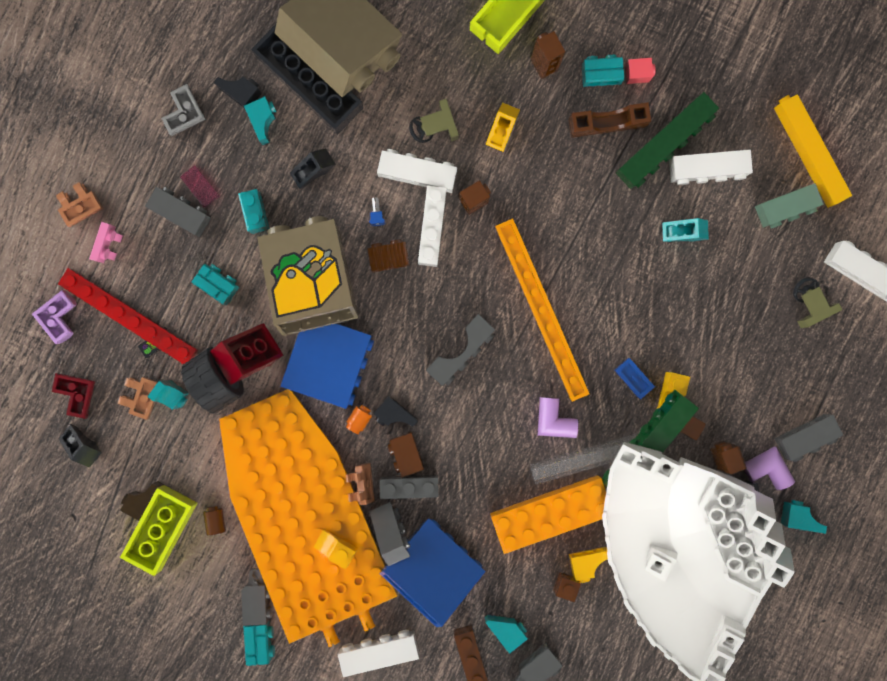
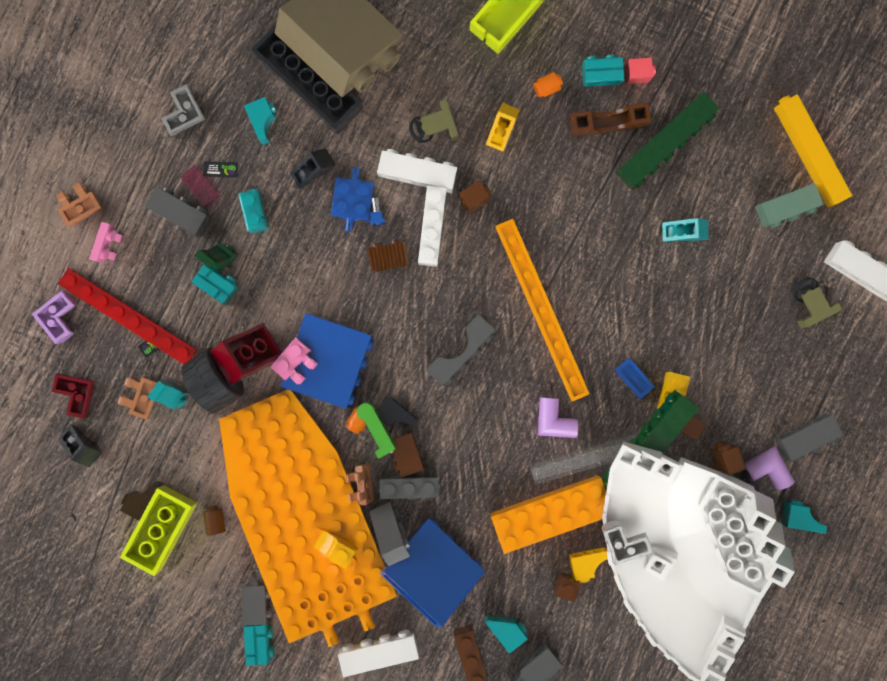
(217, 256): none -> dark green slope
(220, 169): none -> black sticker
(241, 90): black arch -> none
(291, 359): none -> bright pink plate
(307, 276): brick -> none
(352, 199): none -> blue plate
(377, 428): none -> bright green leg
(547, 54): reddish brown brick -> none
(548, 85): none -> orange brick
(624, 548): none -> light grey brick
(710, 166): white brick -> none

